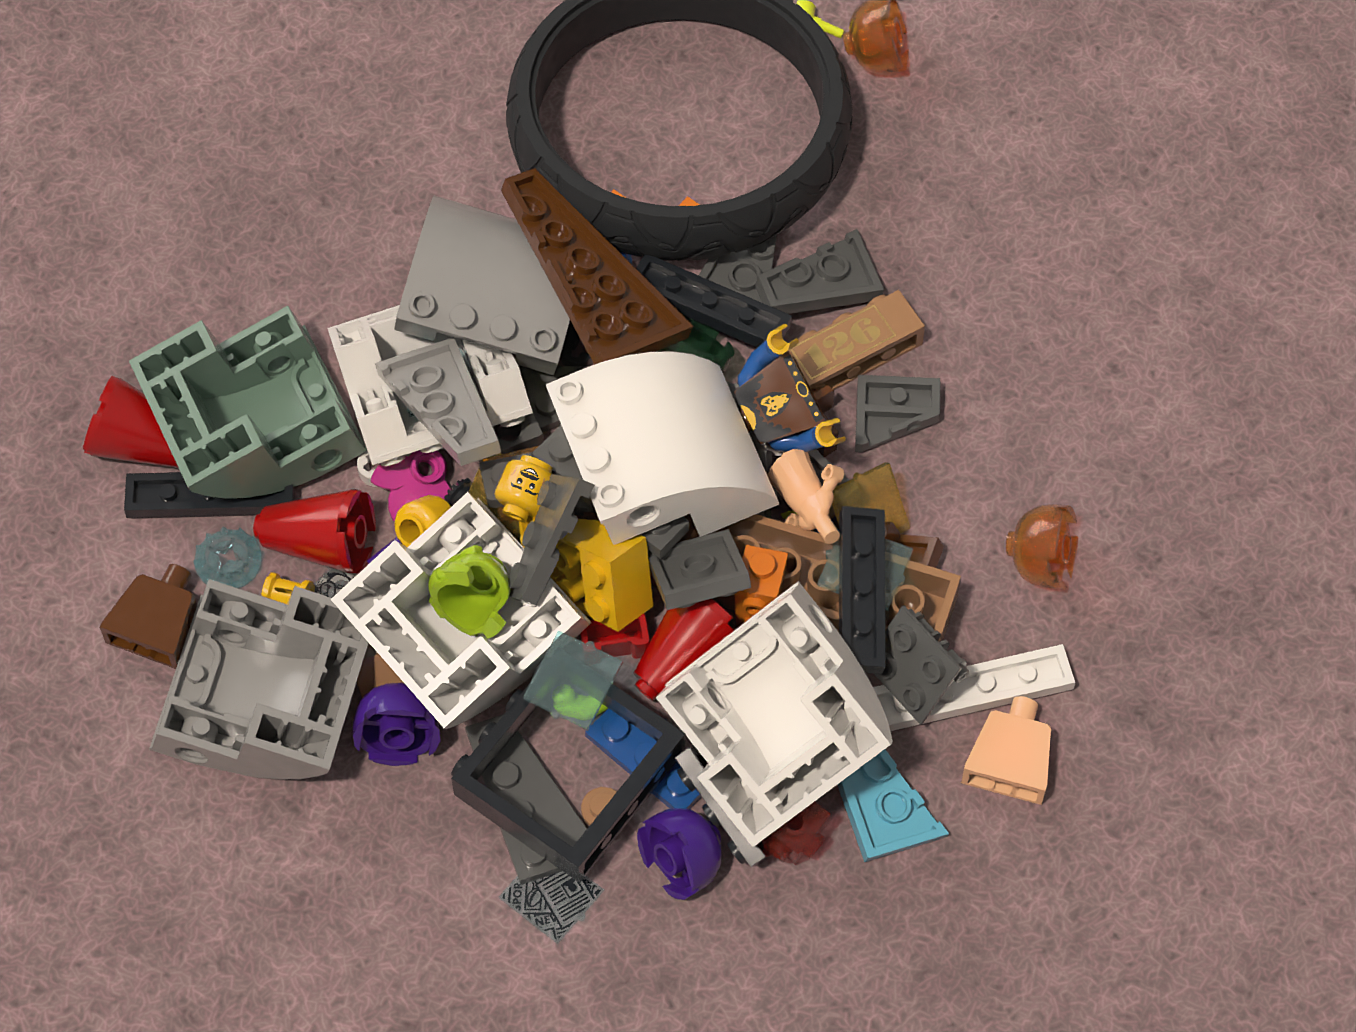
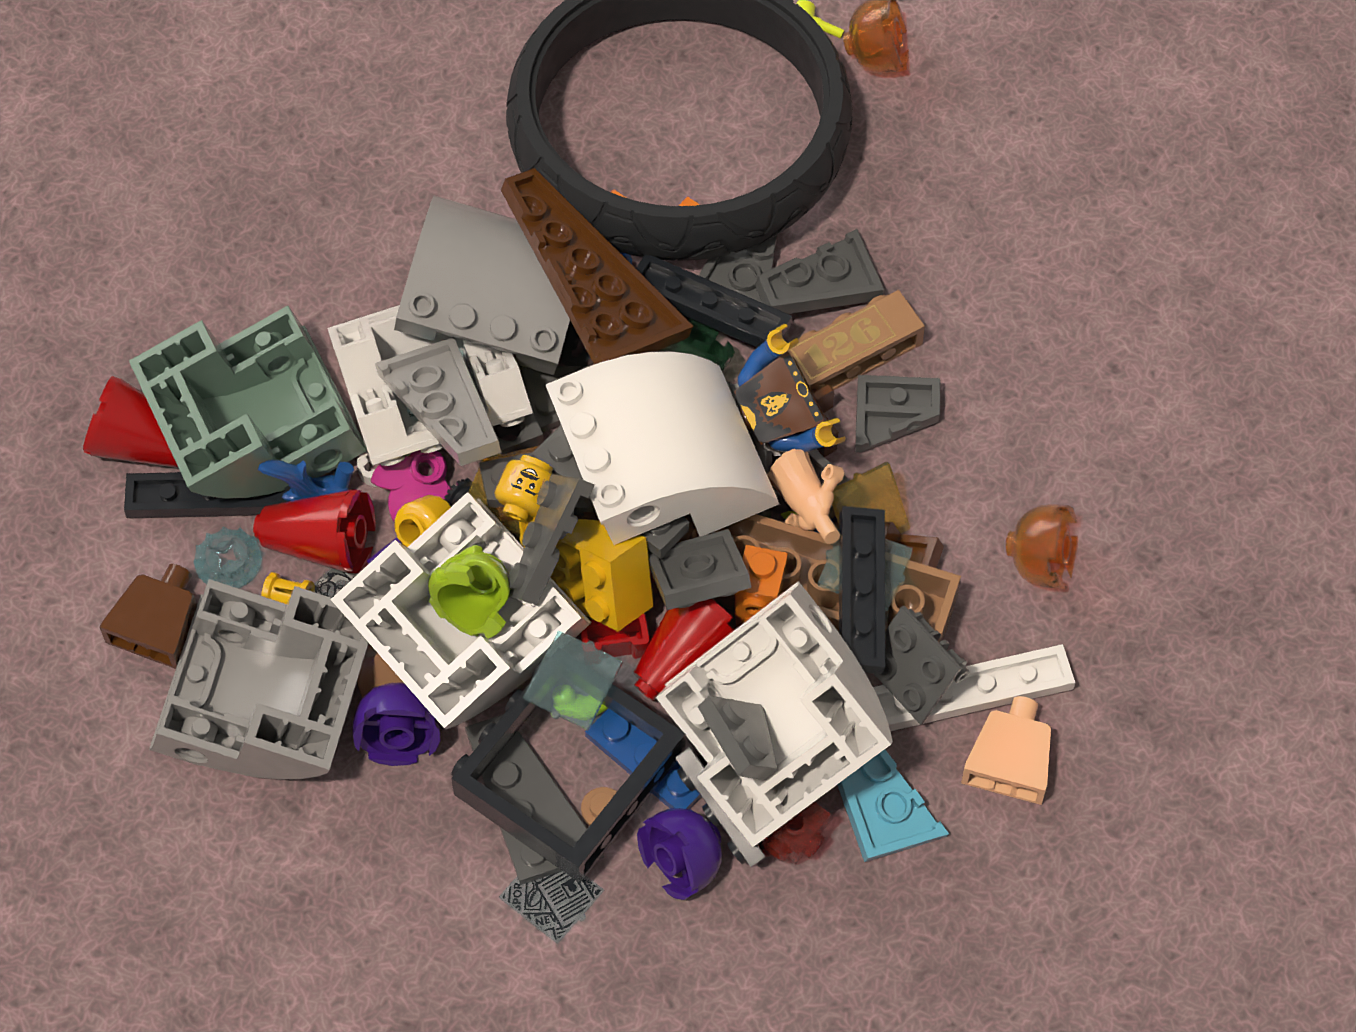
(302, 484): none -> blue piece
(742, 735): none -> dark grey wing

